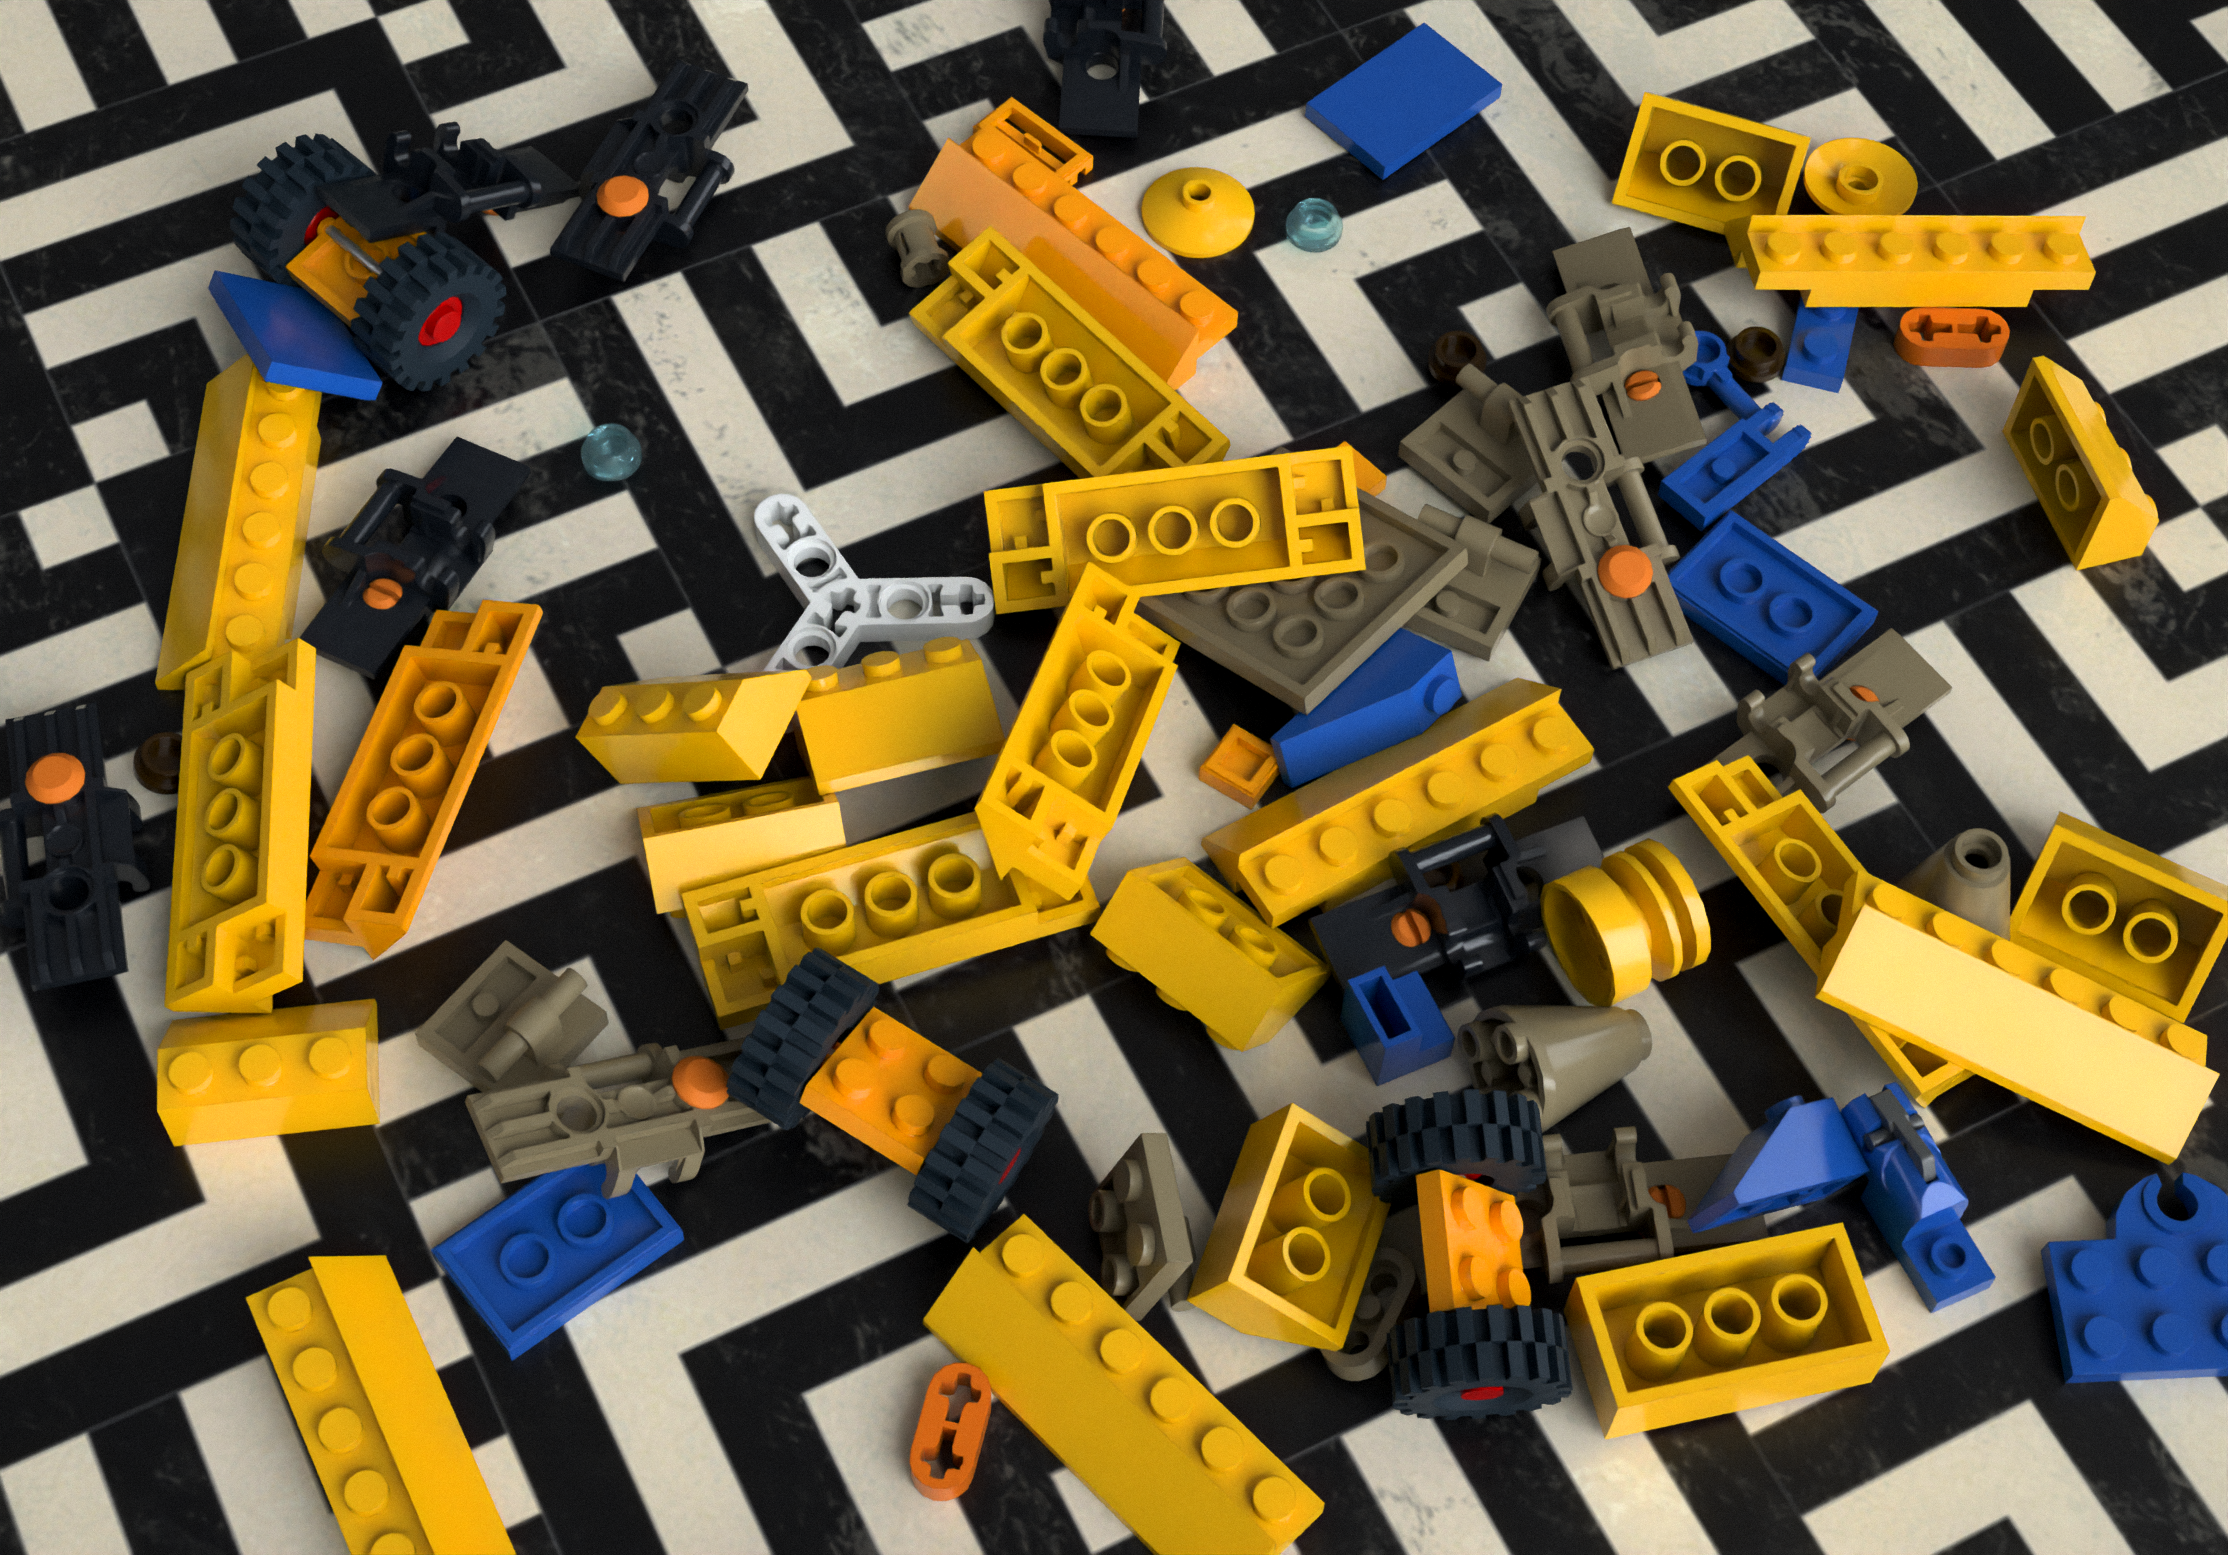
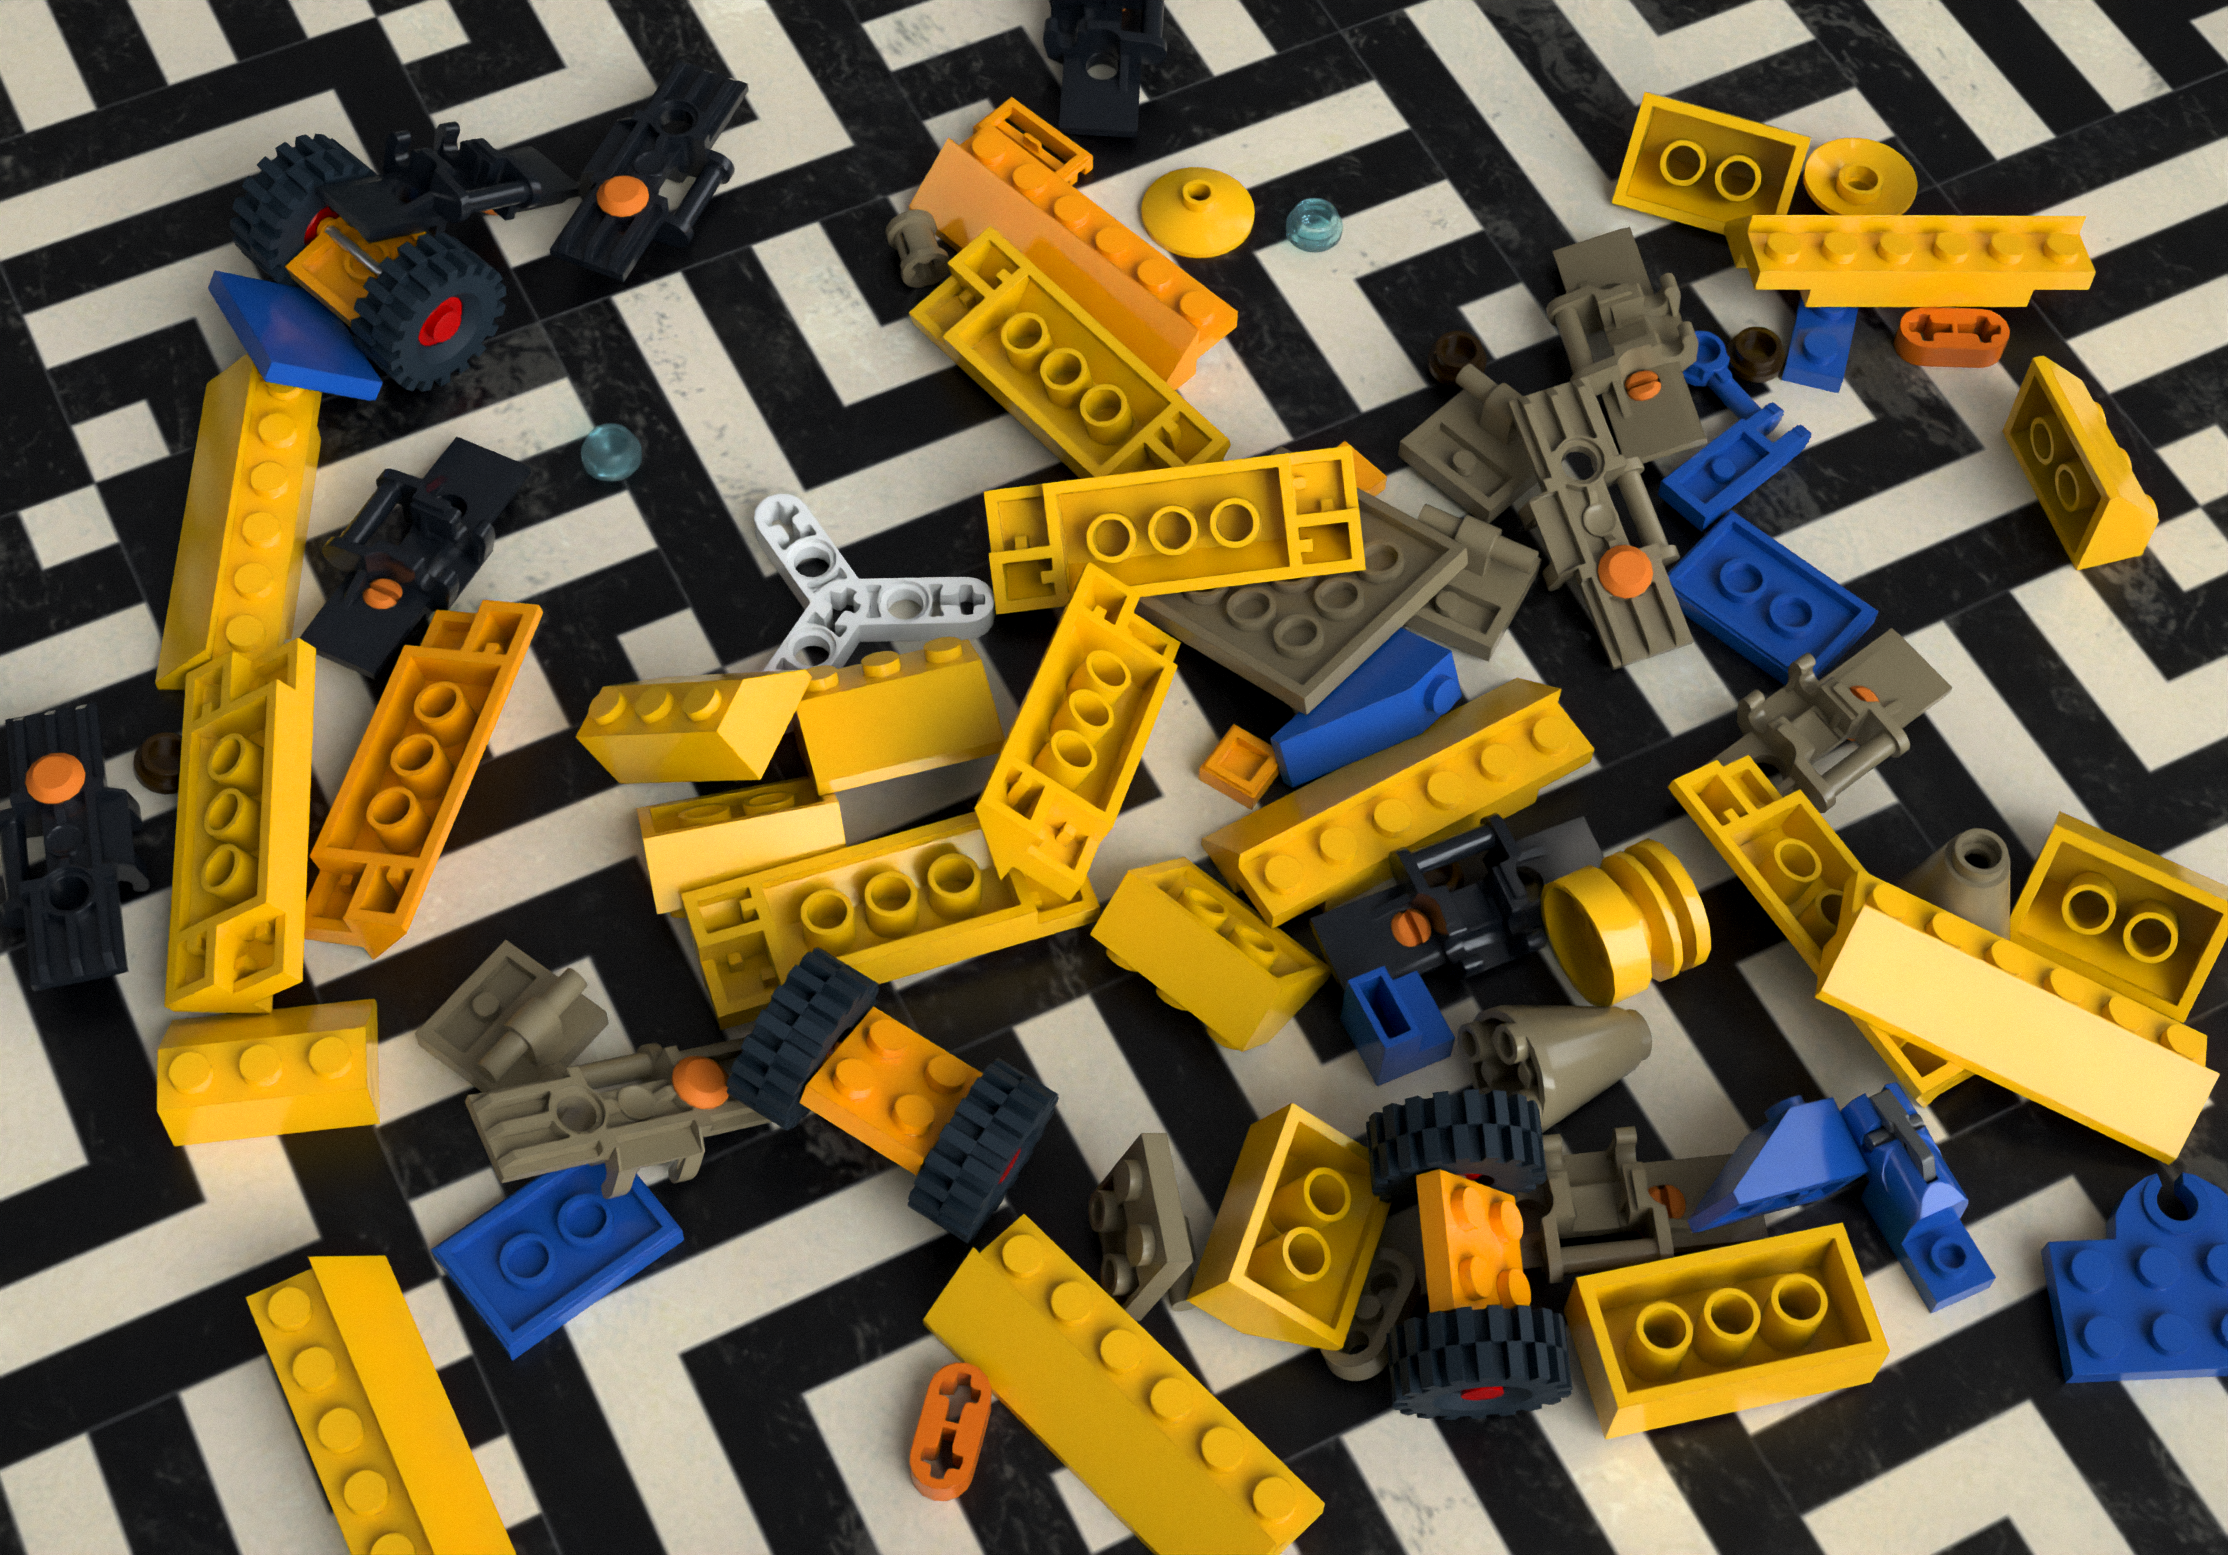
(1403, 100): blue tile -> none

